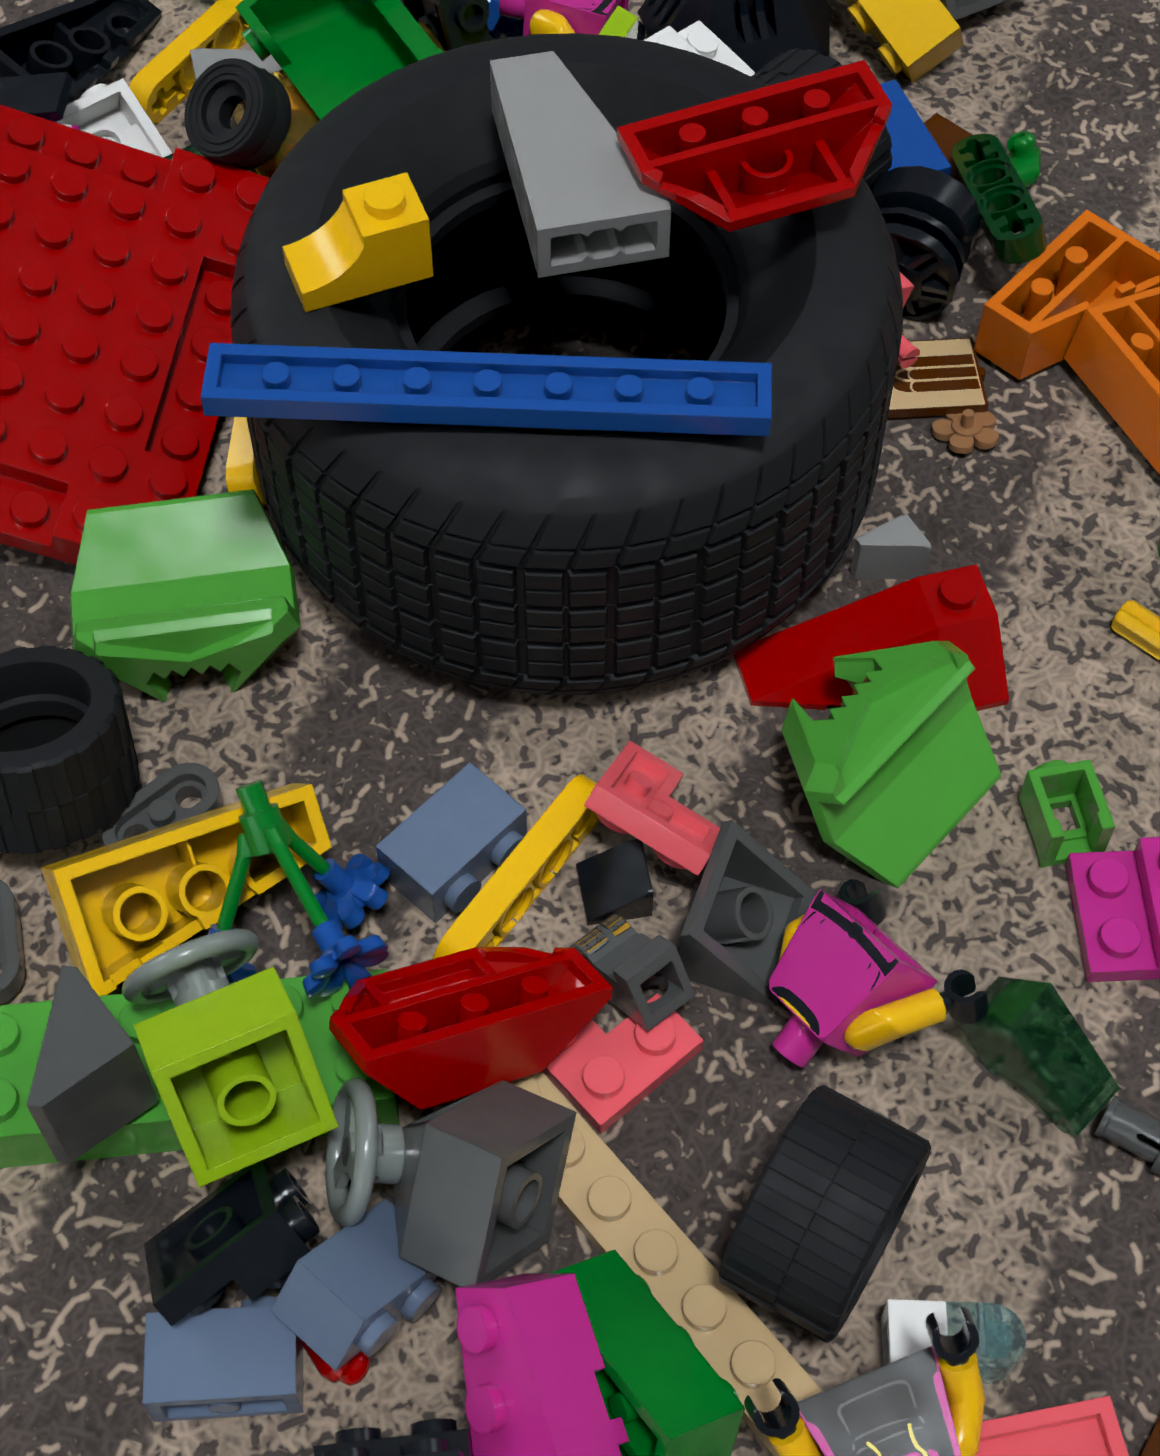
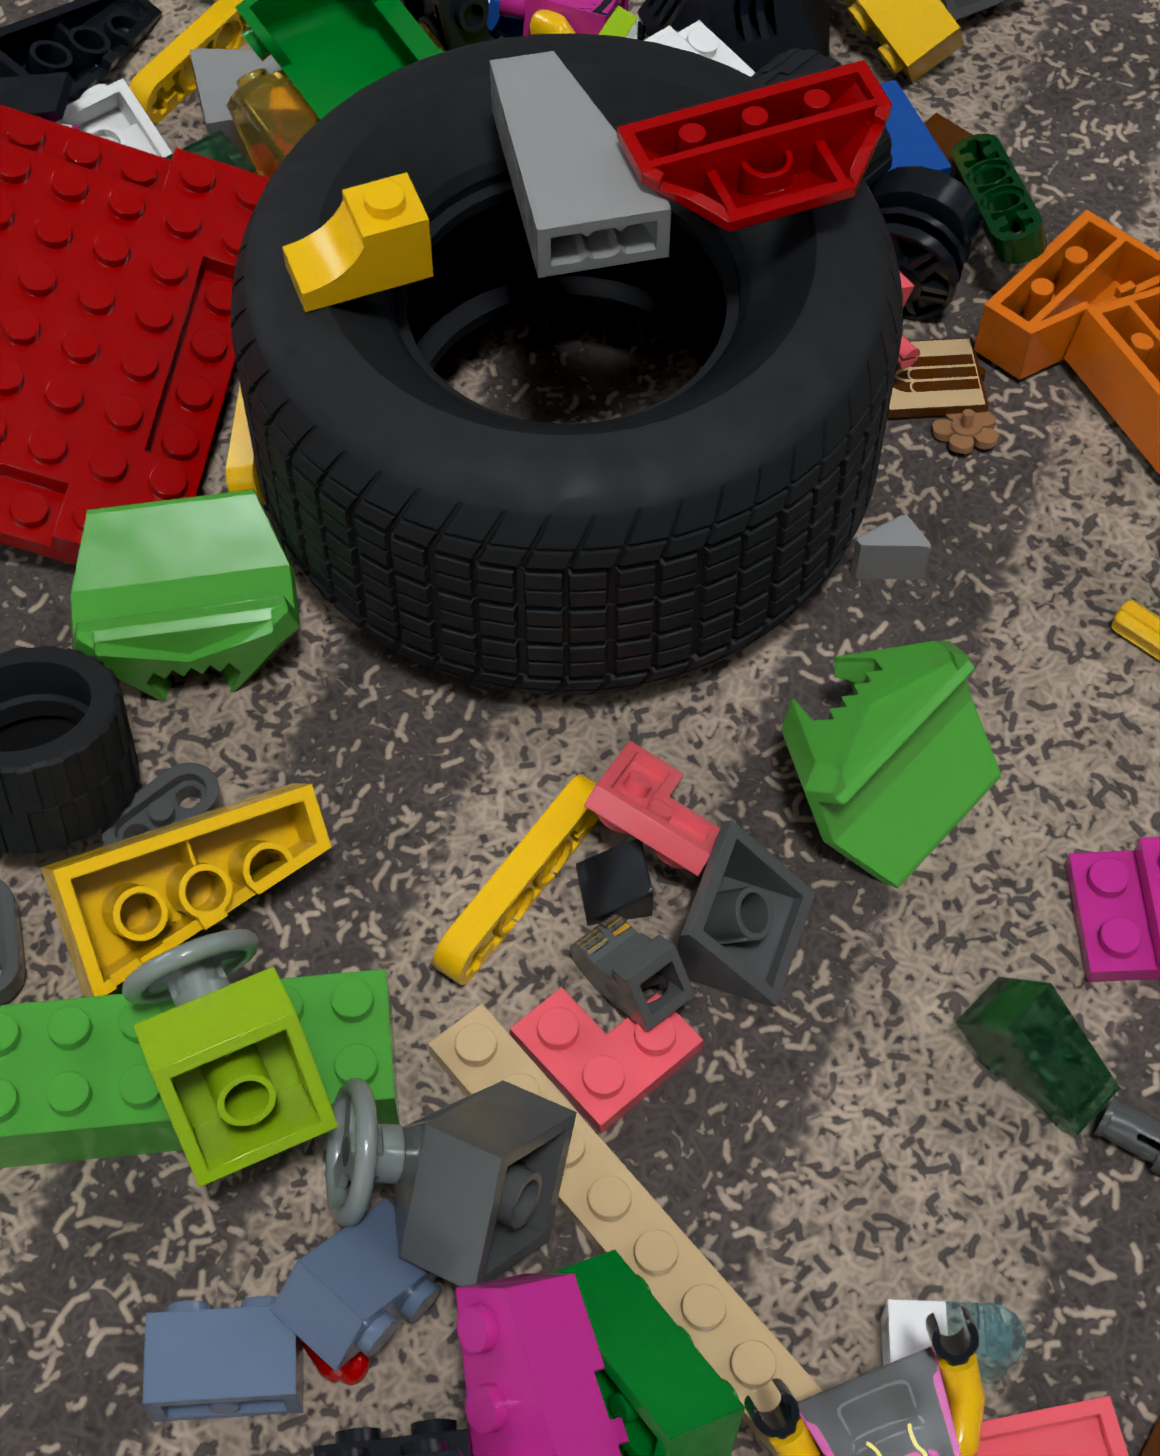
(86, 1072): dark grey slope -> none
(214, 101): black tyre -> none
(241, 1232): black plate -> none
(328, 910): plant -> none
(453, 843): sand blue brick -> none
(467, 1019): red wedge -> none
(488, 389): blue plate -> none
(823, 1212): black tyre -> none
(856, 983): torso -> none
(923, 609): red wedge -> none
(1025, 156): green arm -> none
(1059, 786): bright green window -> none

